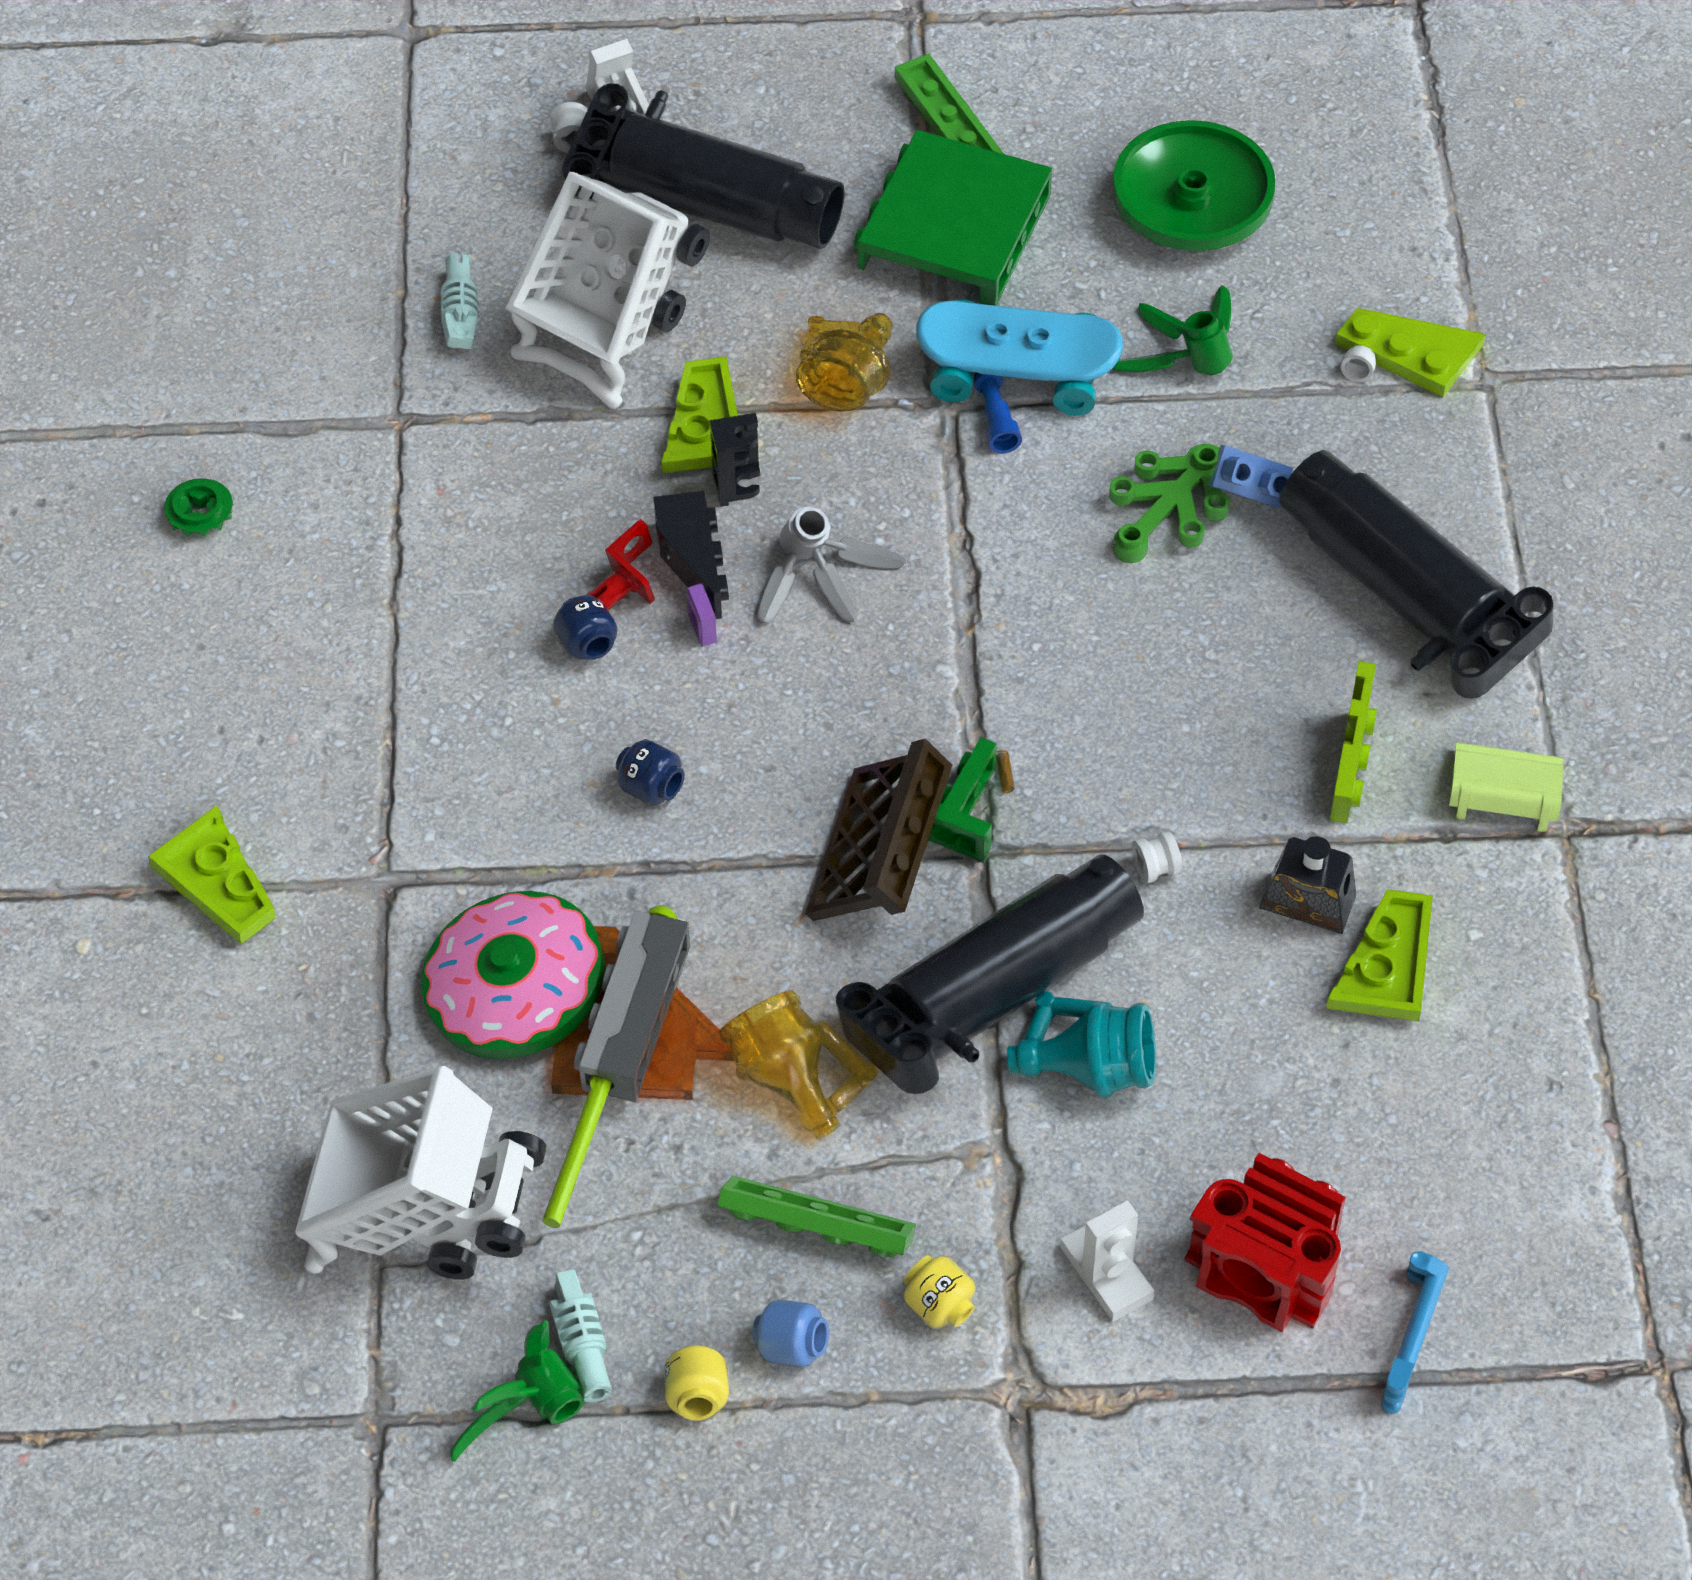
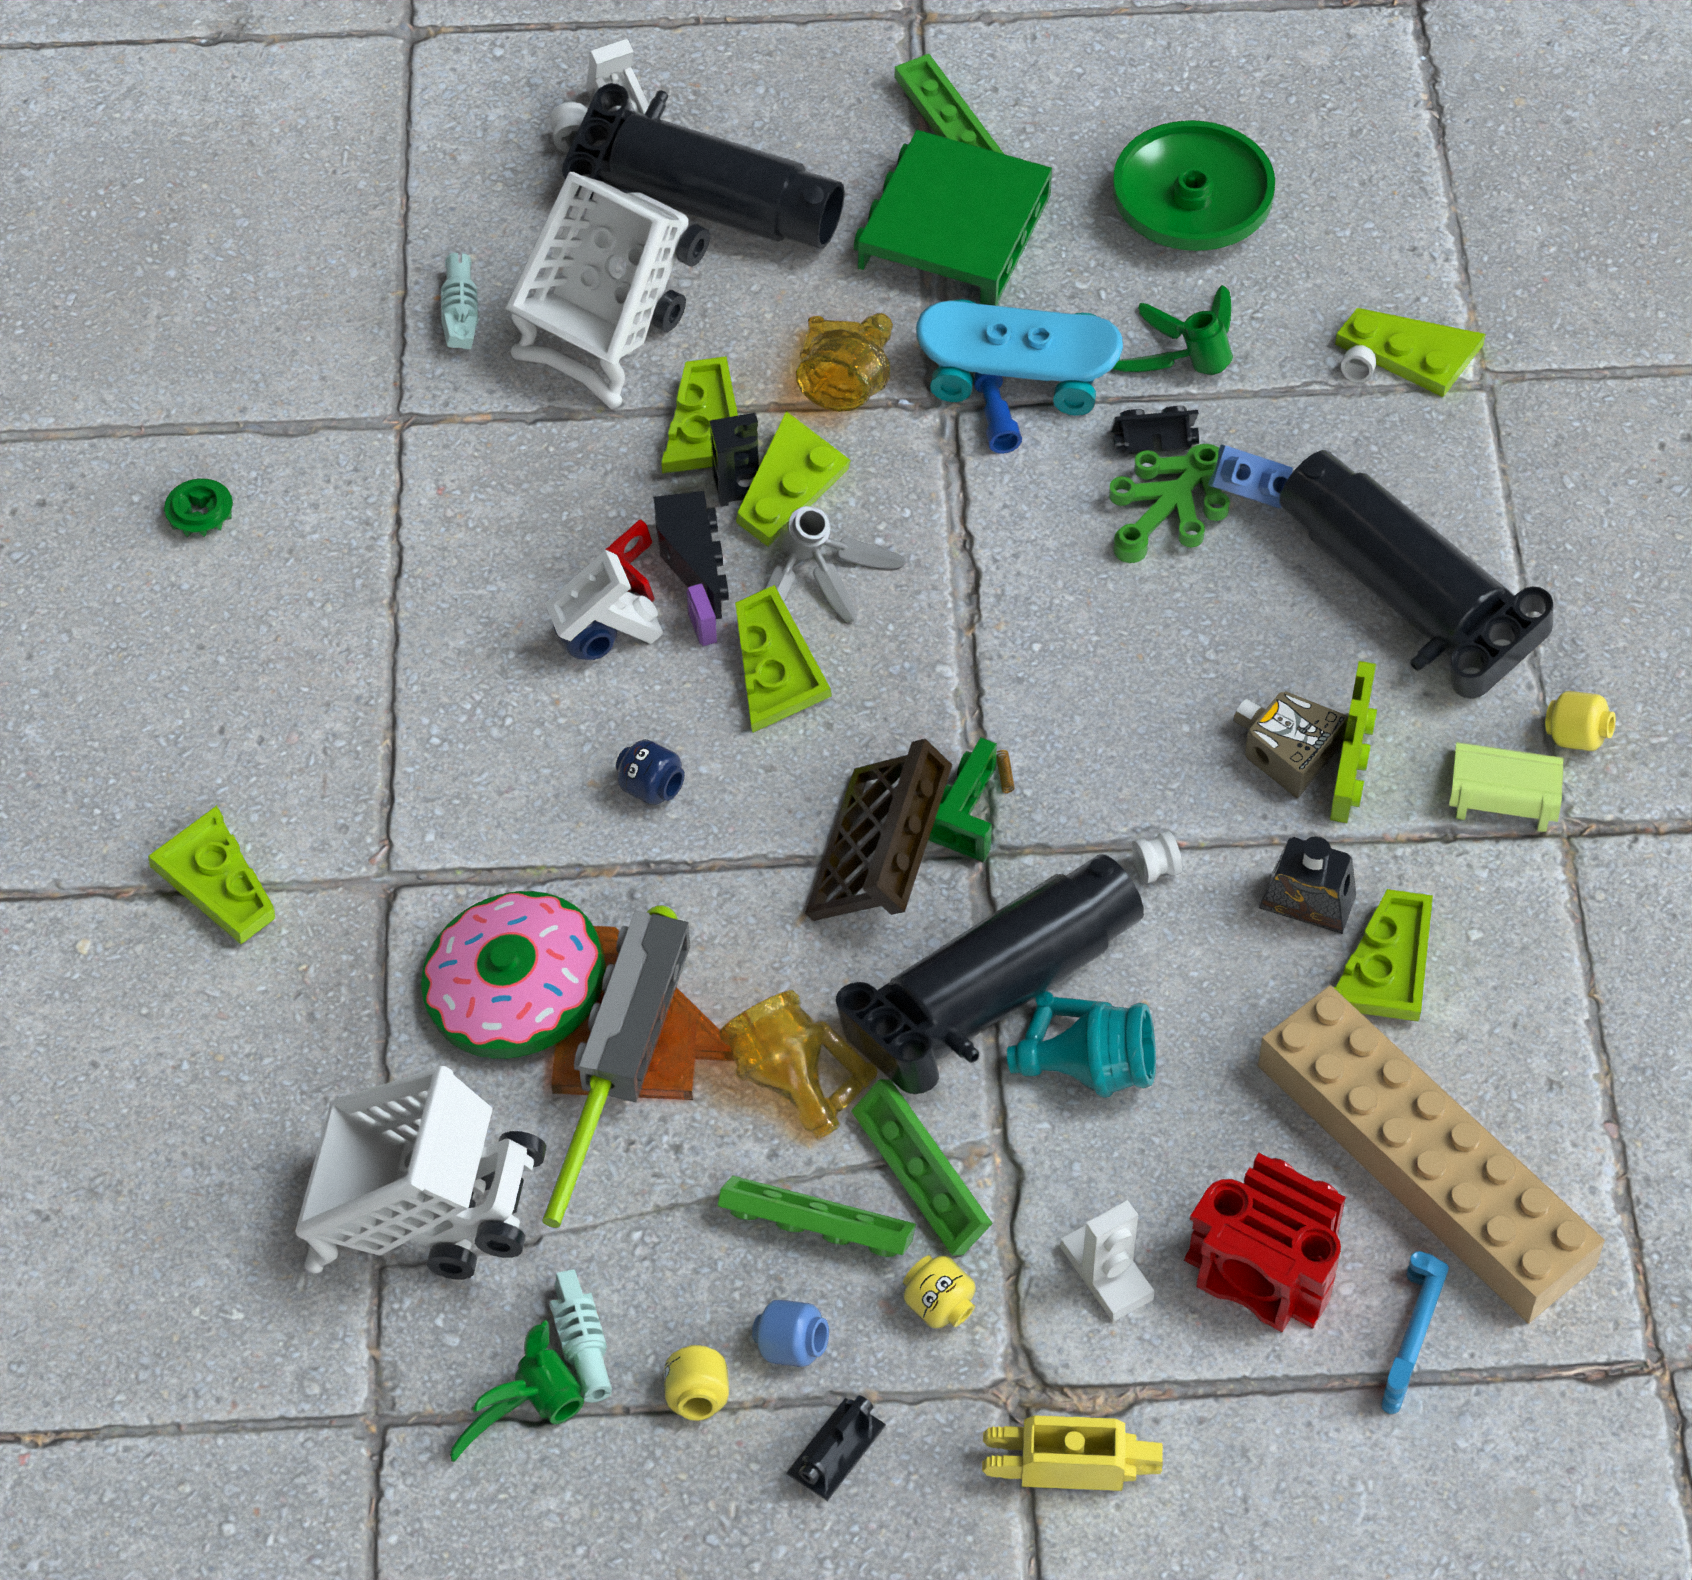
(602, 596): none -> white bracket
(776, 660): none -> lime wing
(791, 476): none -> lime wing
(837, 1447): none -> black hinge
(921, 1167): none -> bright green plate
(1071, 1453): none -> light yellow hinge
(1139, 429): none -> black hinge
(1291, 738): none -> dark tan torso
(1430, 1153): none -> tan brick
(1579, 720): none -> light yellow head

